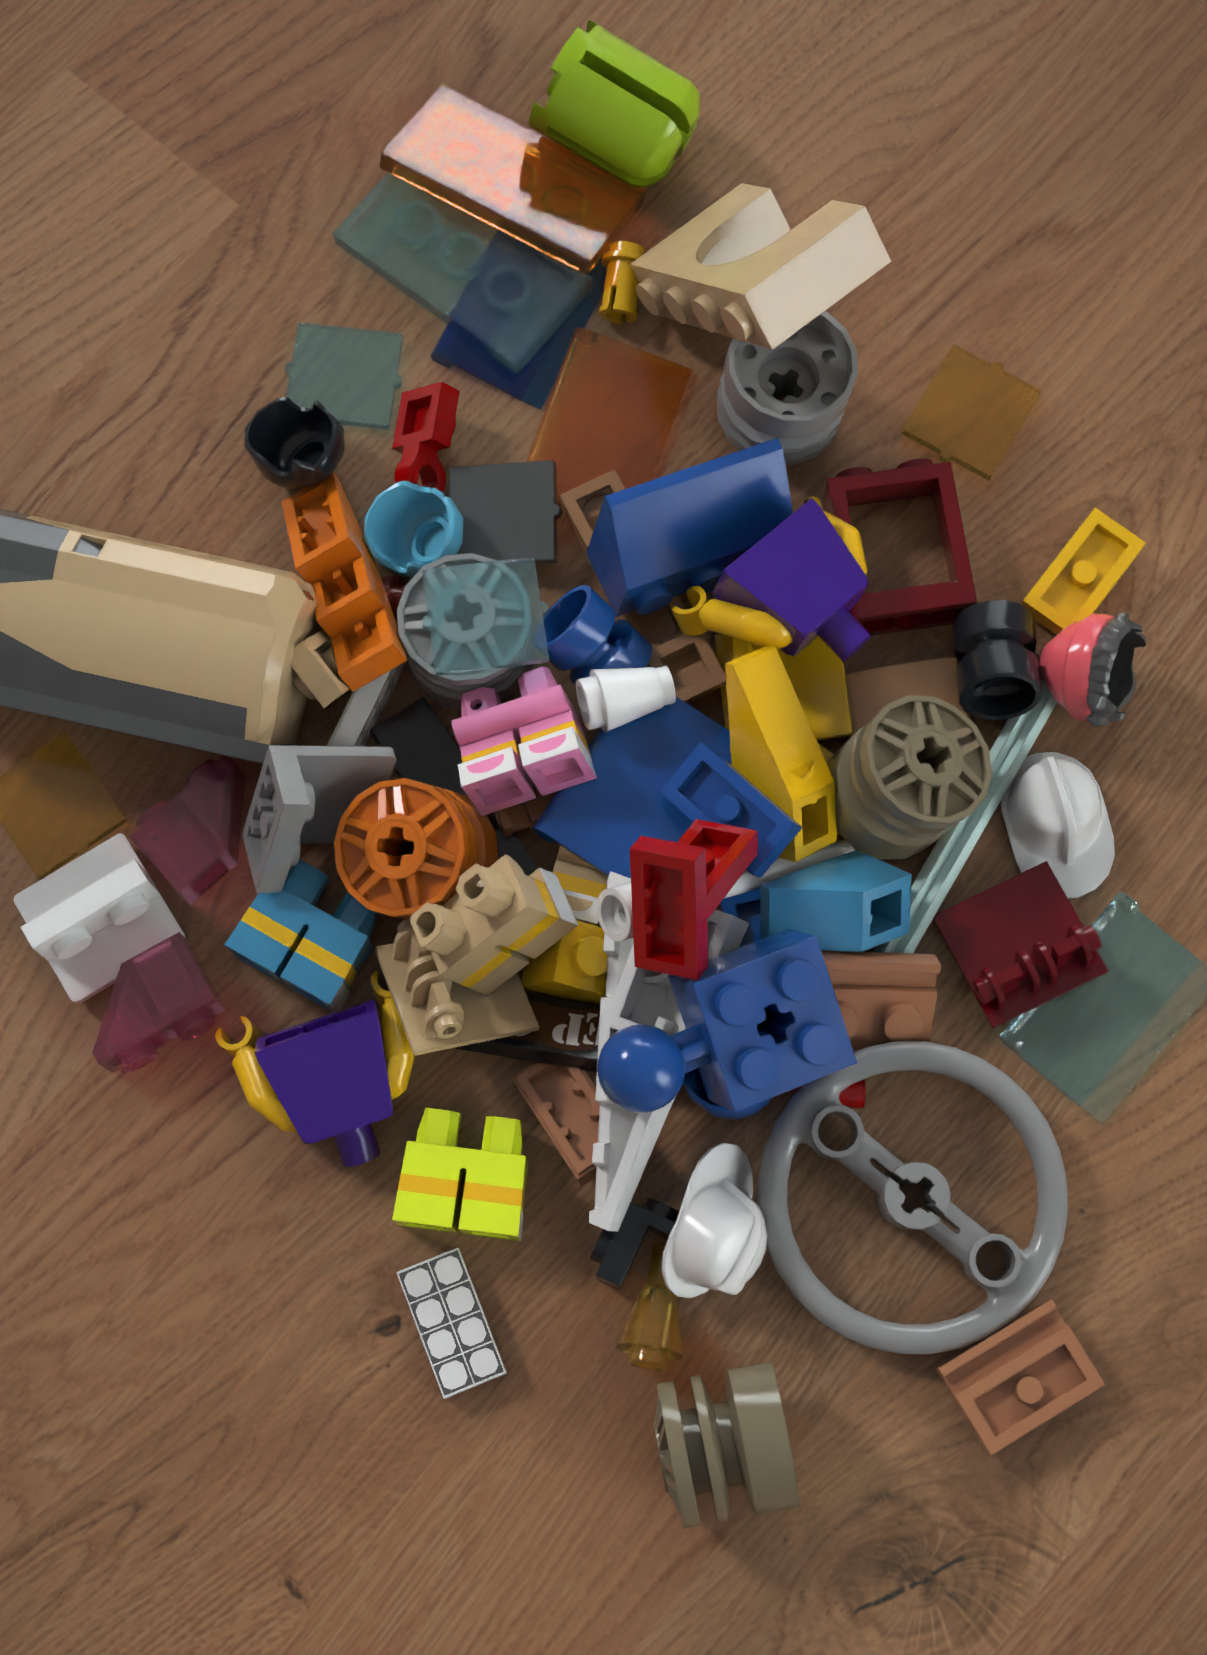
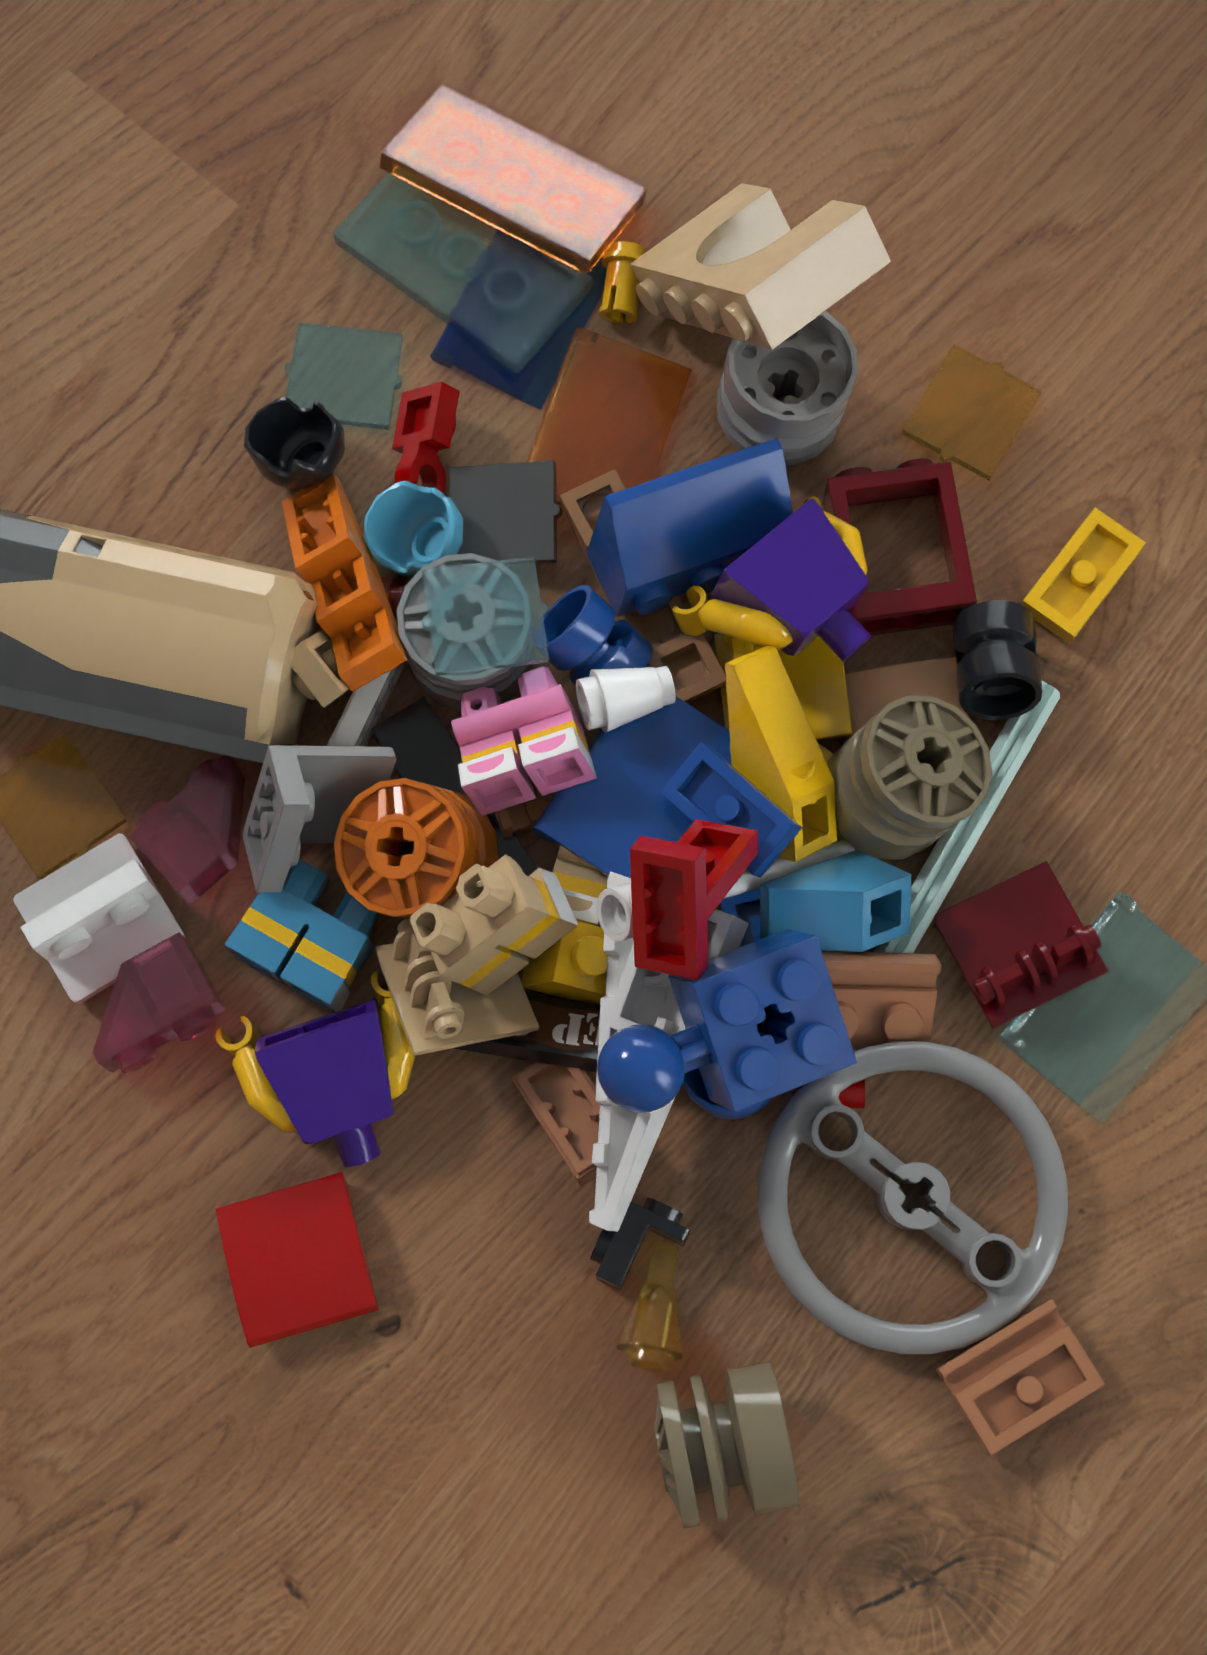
(296, 1260): none -> red slope
(434, 1175): neon yellow hips -> none
(451, 1323): white tile -> none
(617, 107): lime cylinder -> none
(718, 1228): white piece -> none
(1059, 818): white piece -> none
(1092, 667): hair -> none

